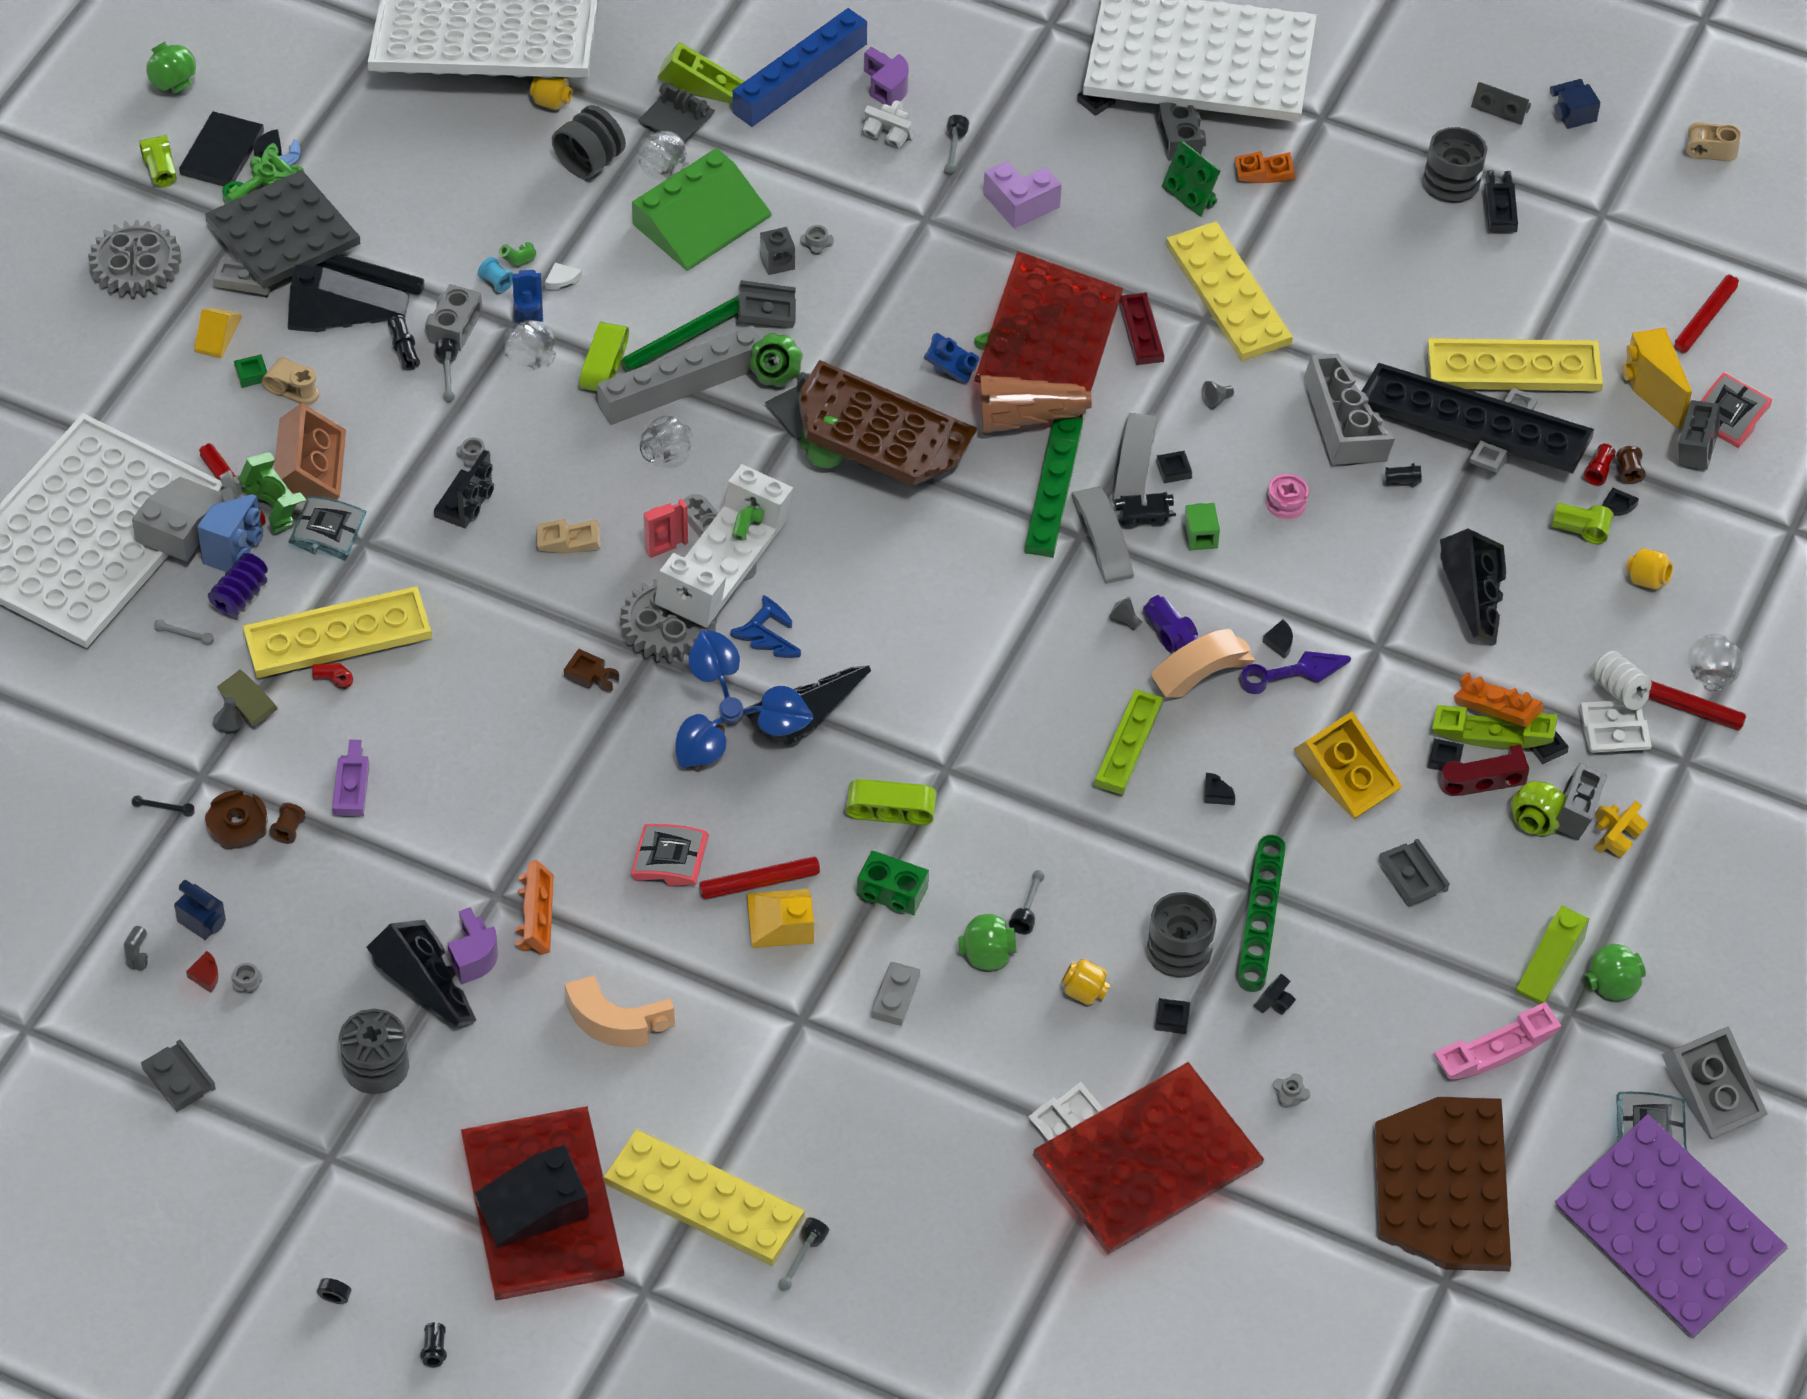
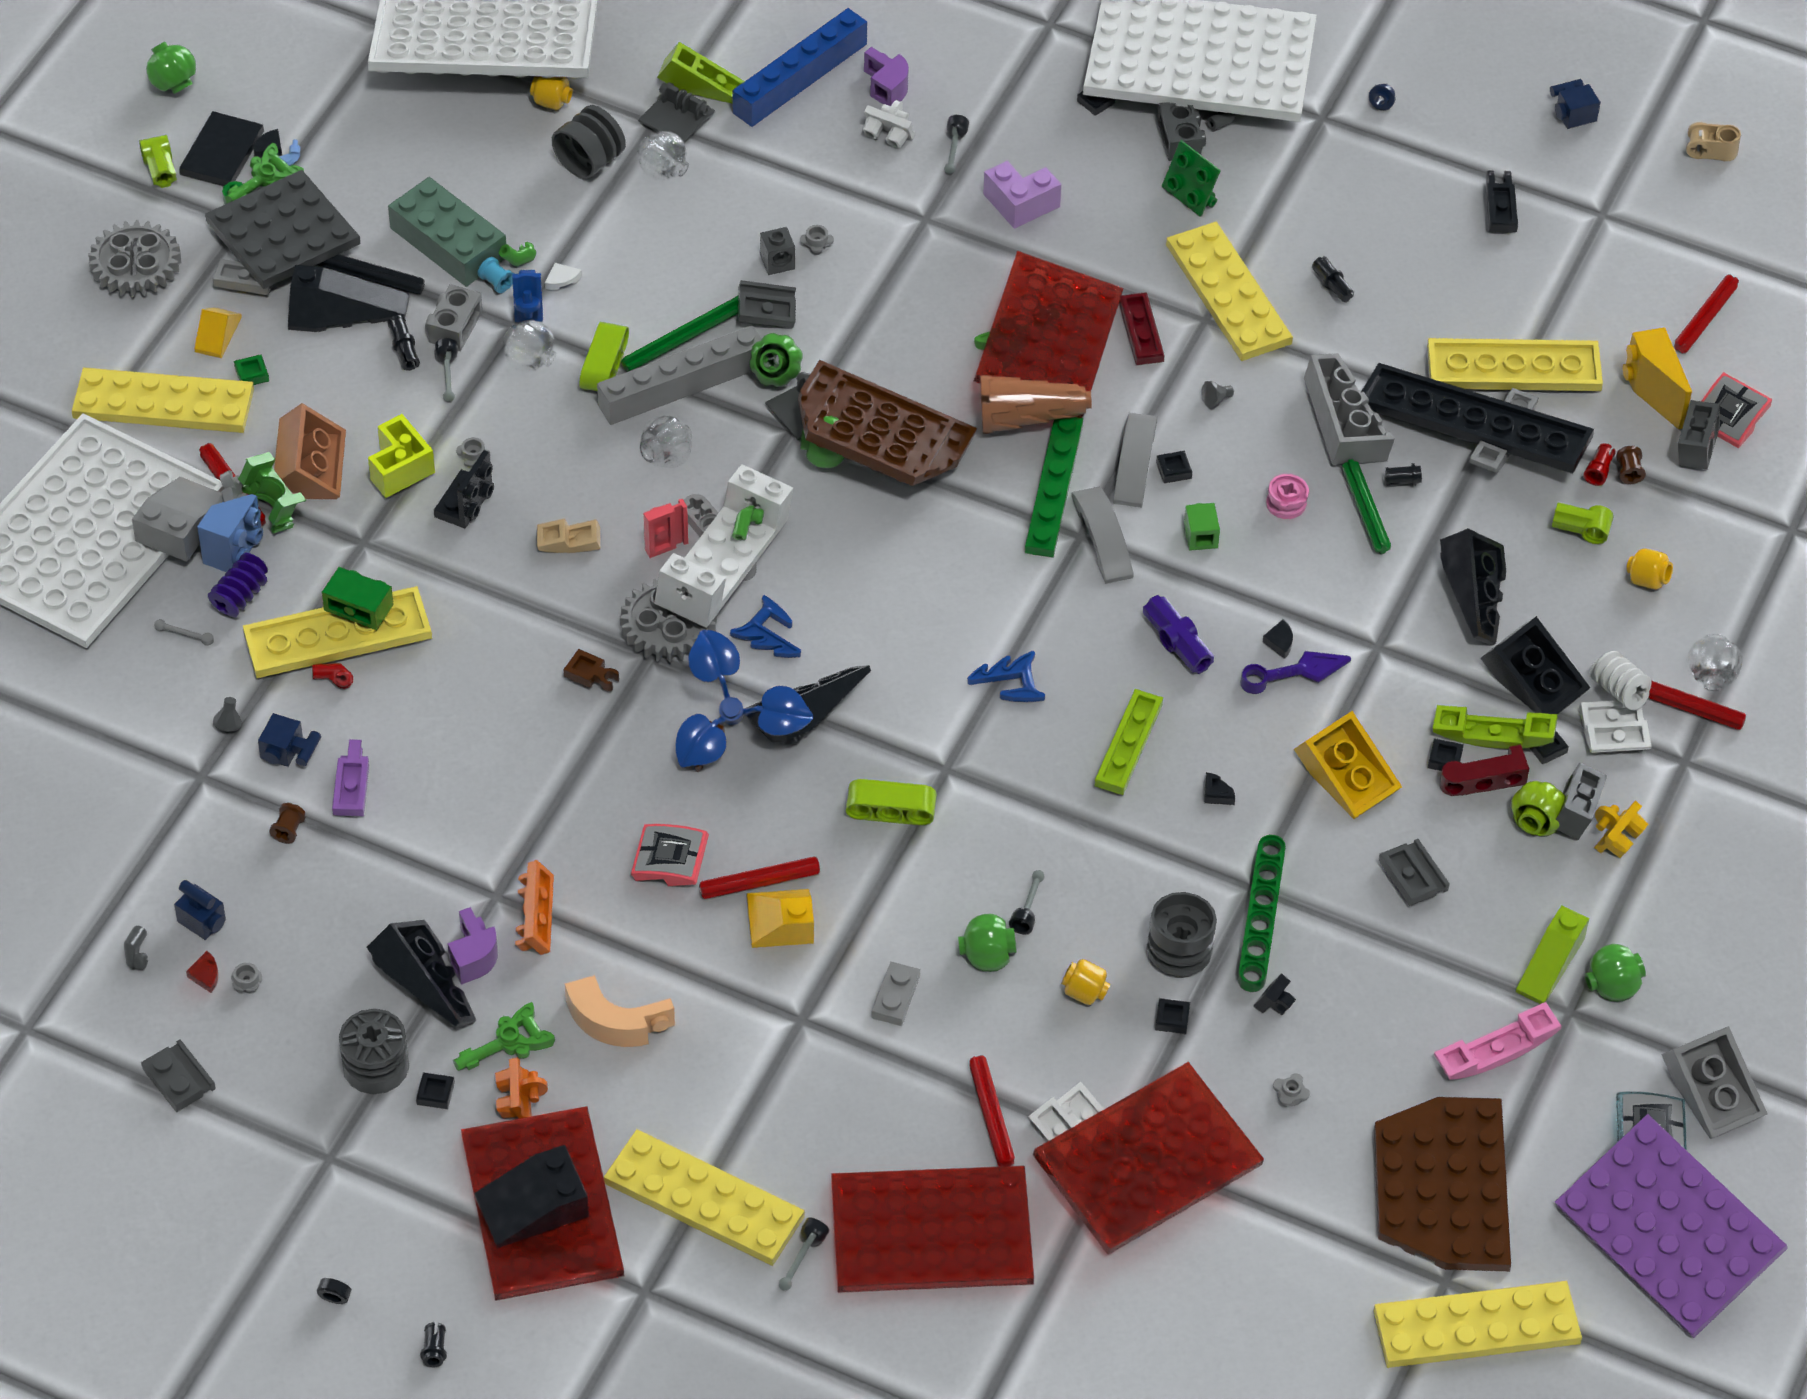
(163, 400): none -> light yellow plate
(187, 809): black hinge -> none
(240, 833): reddish brown plate -> none
(250, 699): olive slope -> none
(284, 739): none -> dark blue brick
(292, 381): tan piece -> none
(327, 526): slope -> none
(357, 598): none -> green brick
(402, 458): none -> neon yellow brick
(435, 1090): none -> black tile
(445, 230): none -> sand green brick
(509, 1039): none -> bright green piece
(523, 1088): none -> orange hips
(699, 209): bright green slope -> none
(894, 878): green brick -> none
(932, 1229): none -> clear red plate
(951, 358): blue hips -> none
(991, 1111): none -> red axle
(1018, 668): none -> blue piece
(1124, 612): dark grey rock -> none
(1132, 509): black hinge -> none
(1199, 659): light nougat arch -> none
(1220, 120): none -> dark grey arm
(1271, 169): orange slope -> none
(1332, 278): none -> black axle
(1366, 506): none -> green axle
(1384, 91): none -> dark blue plate
(1455, 163): dark grey wheel -> none
(1477, 1324): none -> light yellow plate
(1497, 701): orange plate -> none
(1500, 103): dark grey hinge -> none
(1536, 669): none -> black slope
(1620, 502): black tile -> none

